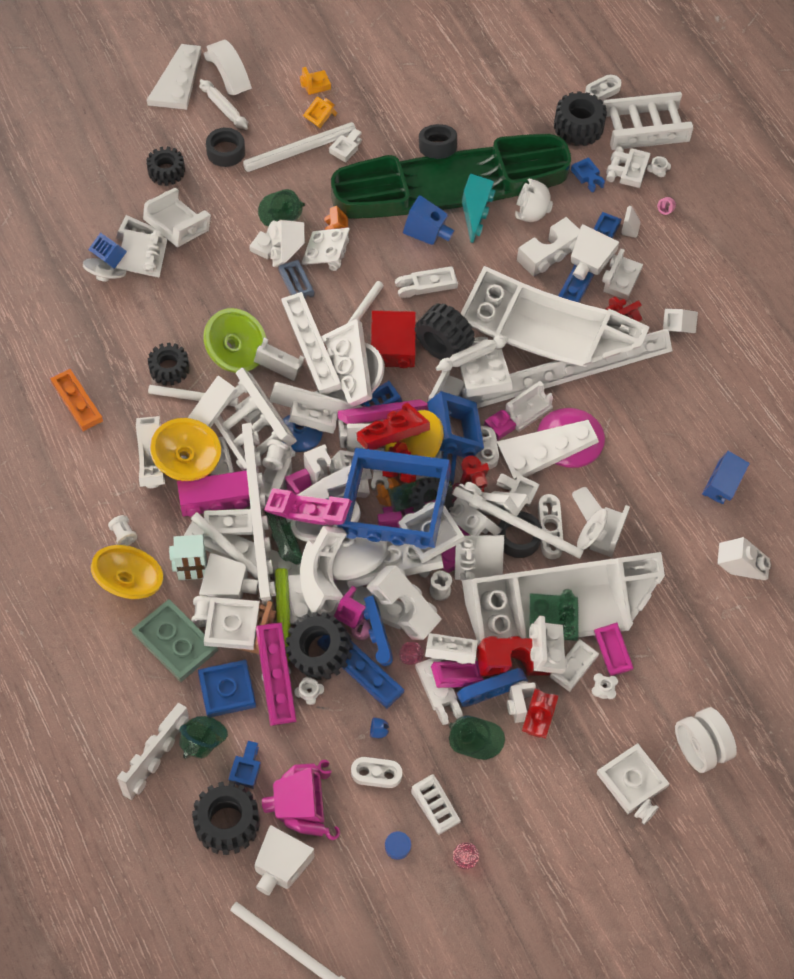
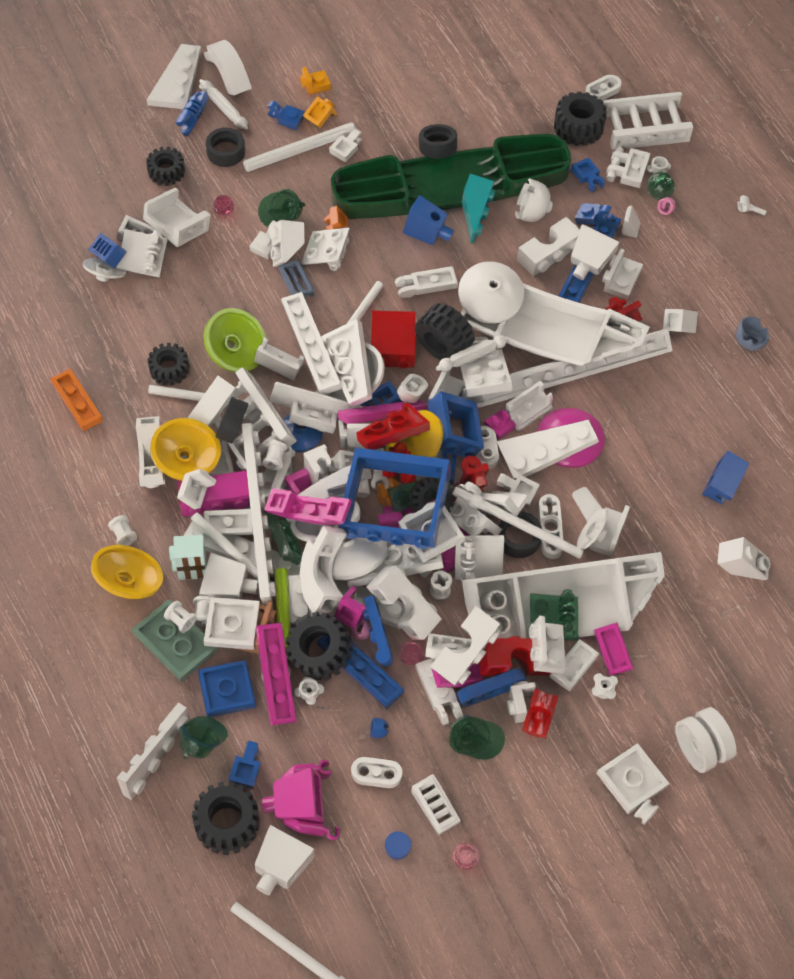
(184, 623): none -> white bush
(192, 112): none -> blue hinge
(194, 487): none -> white bracket
(223, 205): none -> clear pink plate
(231, 420): none -> black tyre
(288, 116): none -> blue plate
(412, 388): none -> white plate
(455, 665): none -> white arch
(490, 303): none -> white dish
(591, 213): none -> blue plate
(660, 185): none -> clear green piece
(744, 206): none -> white hand
(751, 334): none -> sand blue hair

